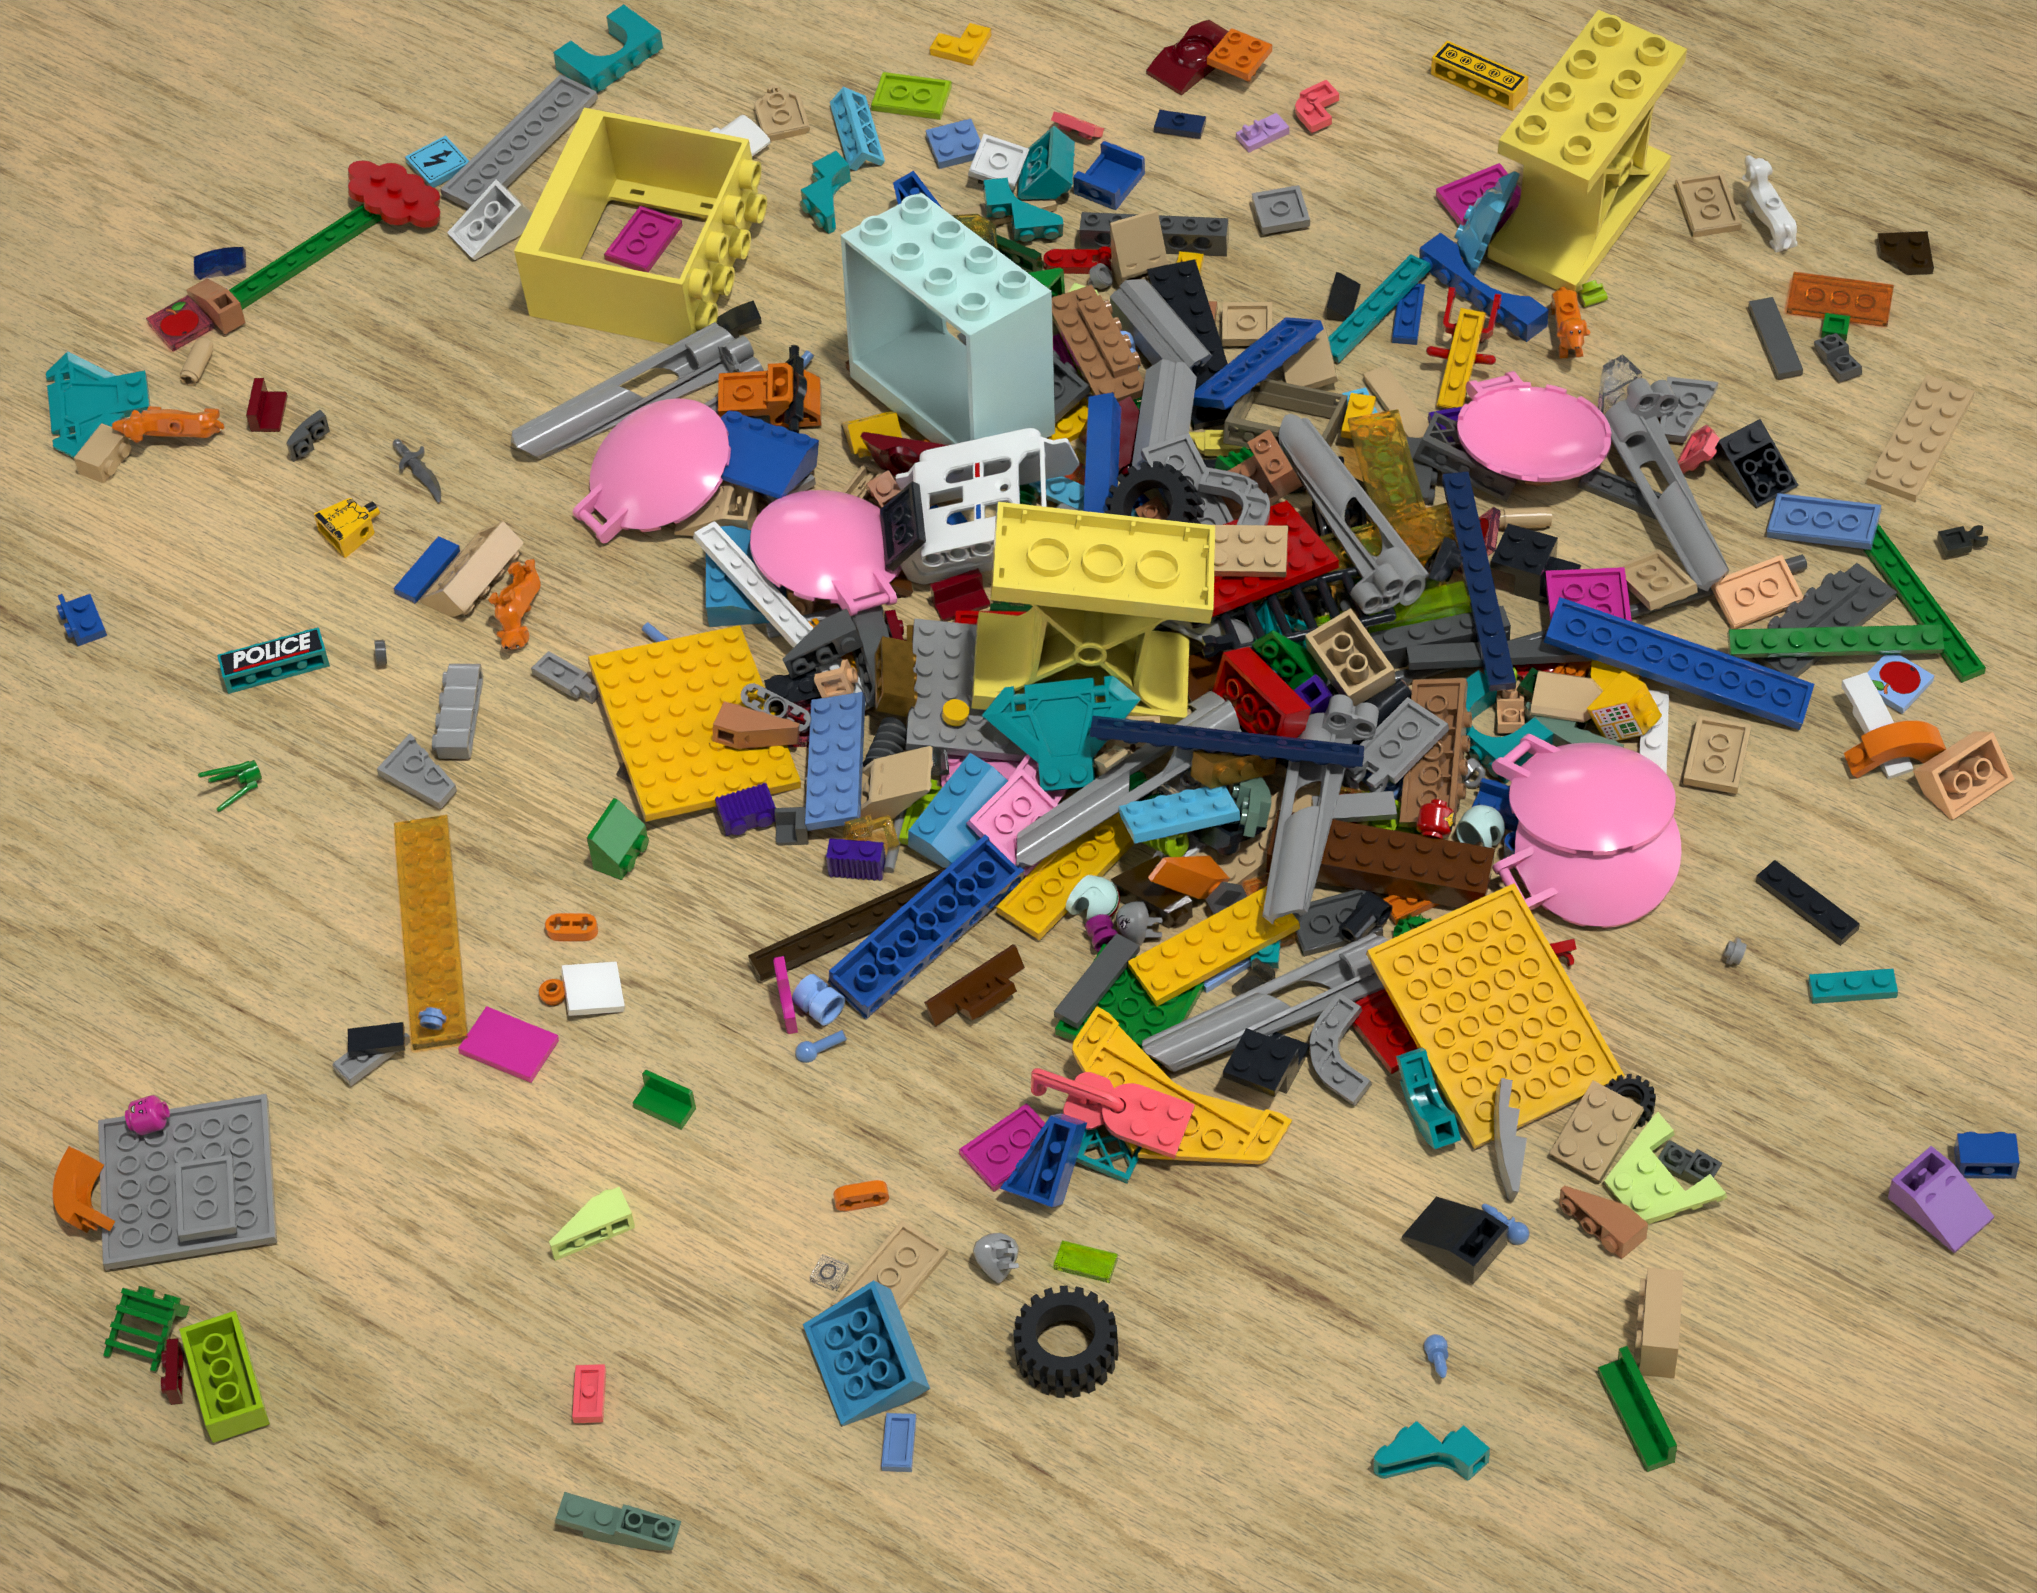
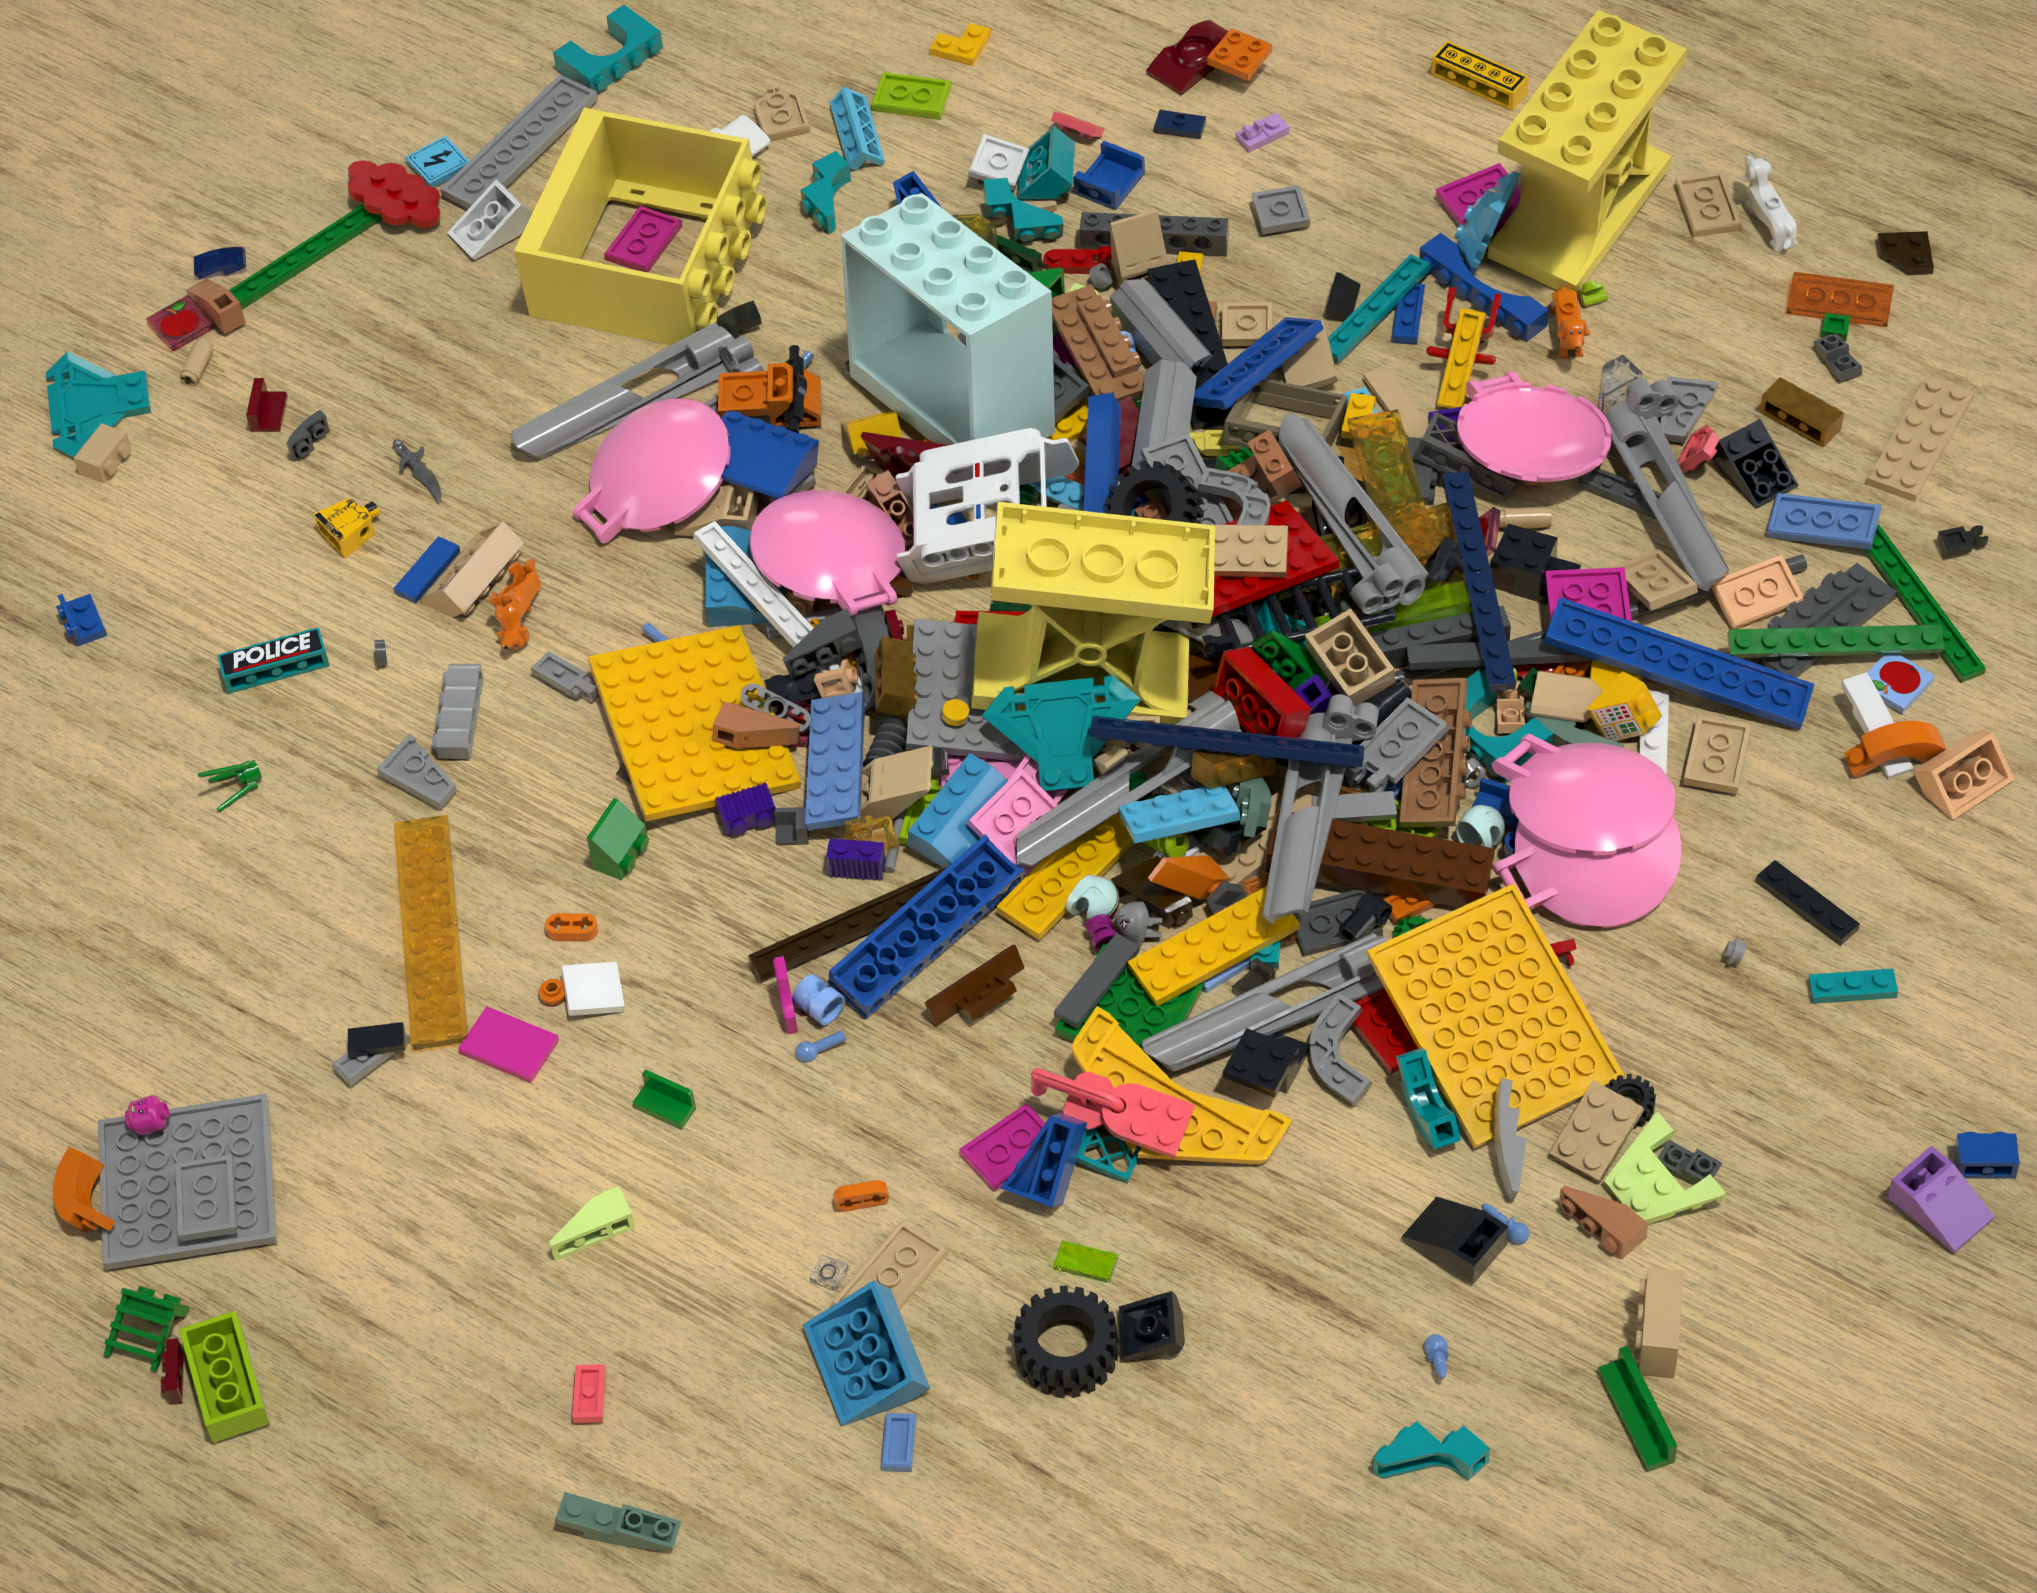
(169, 423): orange animal -> none
(432, 1018): medium blue plate -> none
(902, 526): black tile -> none
(953, 143): medium blue plate -> none
(959, 593): dark red panel -> none
(996, 1255): light grey piece -> none
(1152, 1327): none -> black slope
(1311, 105): coral plate -> none
(1435, 819): red head -> none
(1775, 338): dark grey tile -> none
(1801, 412): none -> pearl gold brick

